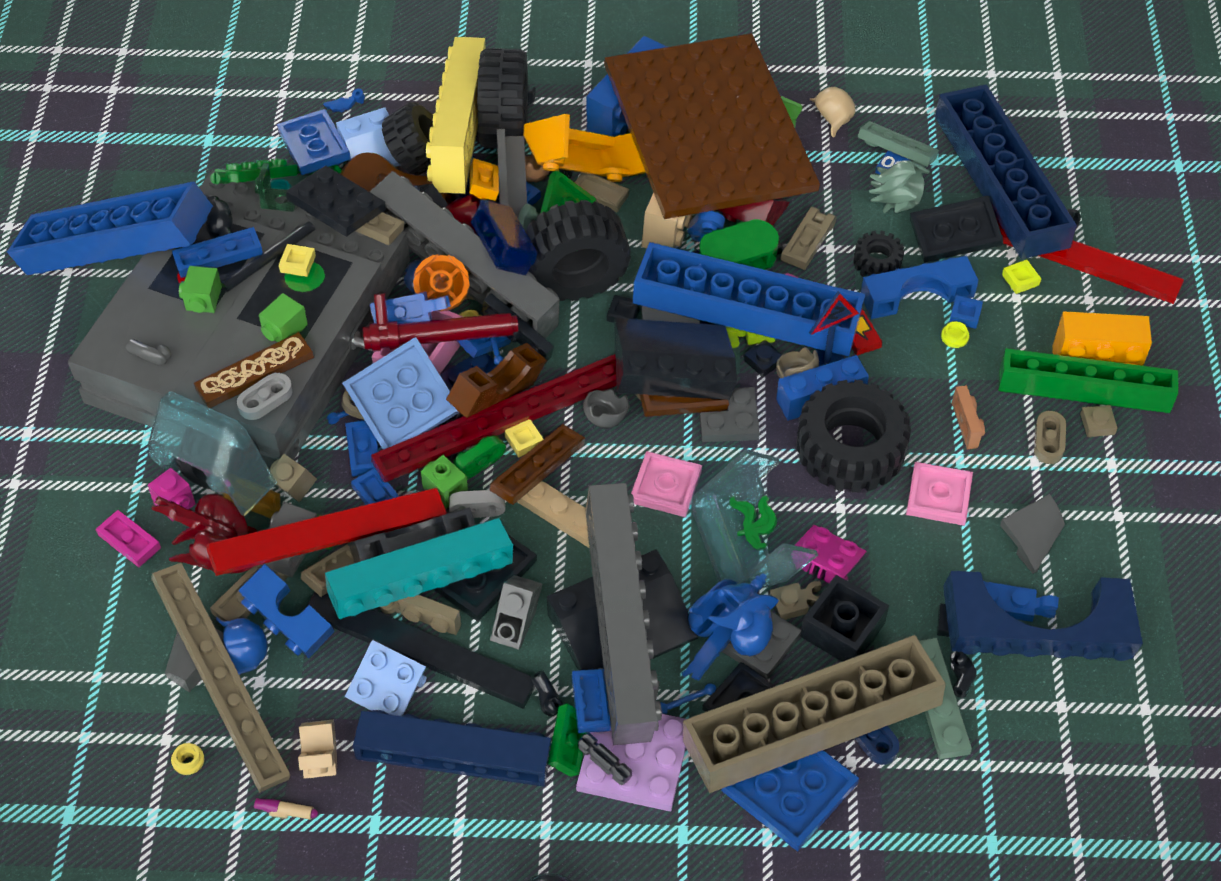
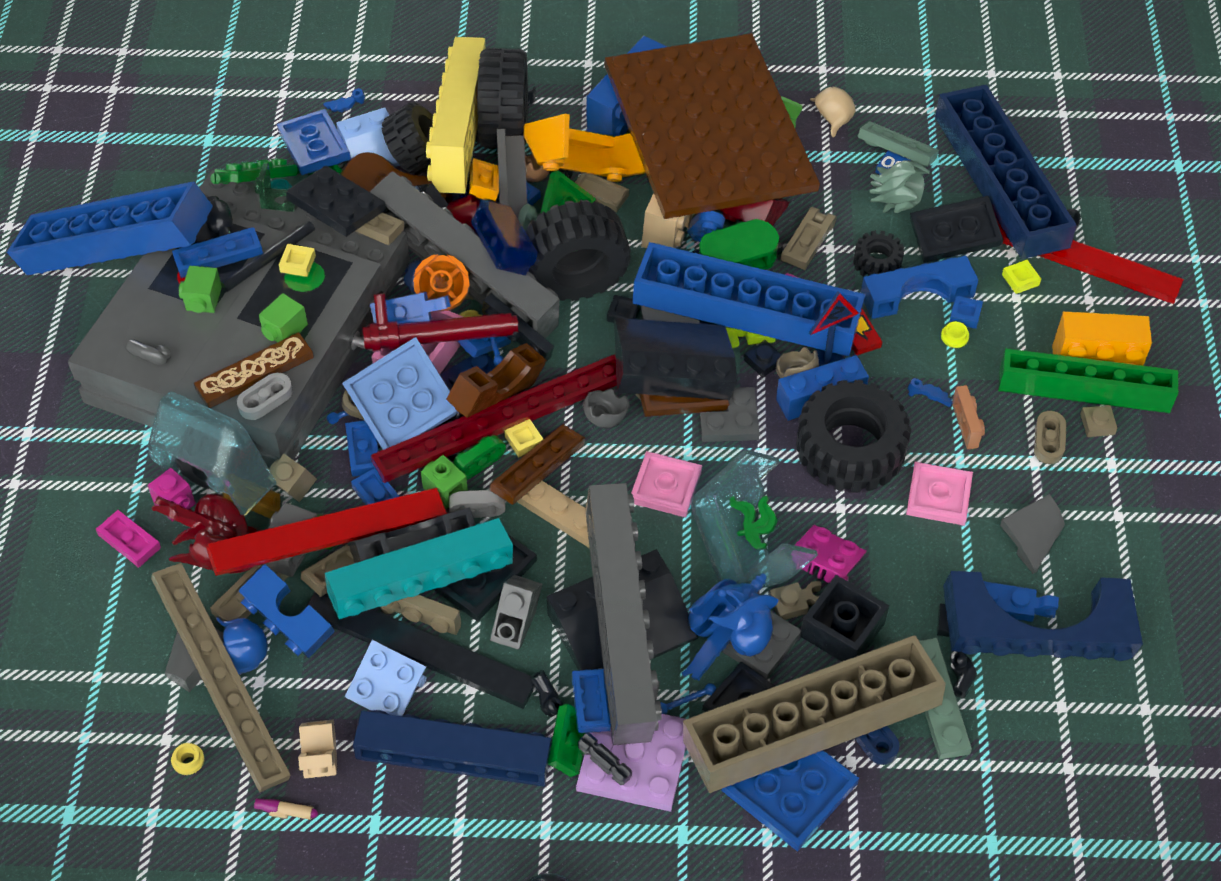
(930, 391): none -> blue piece

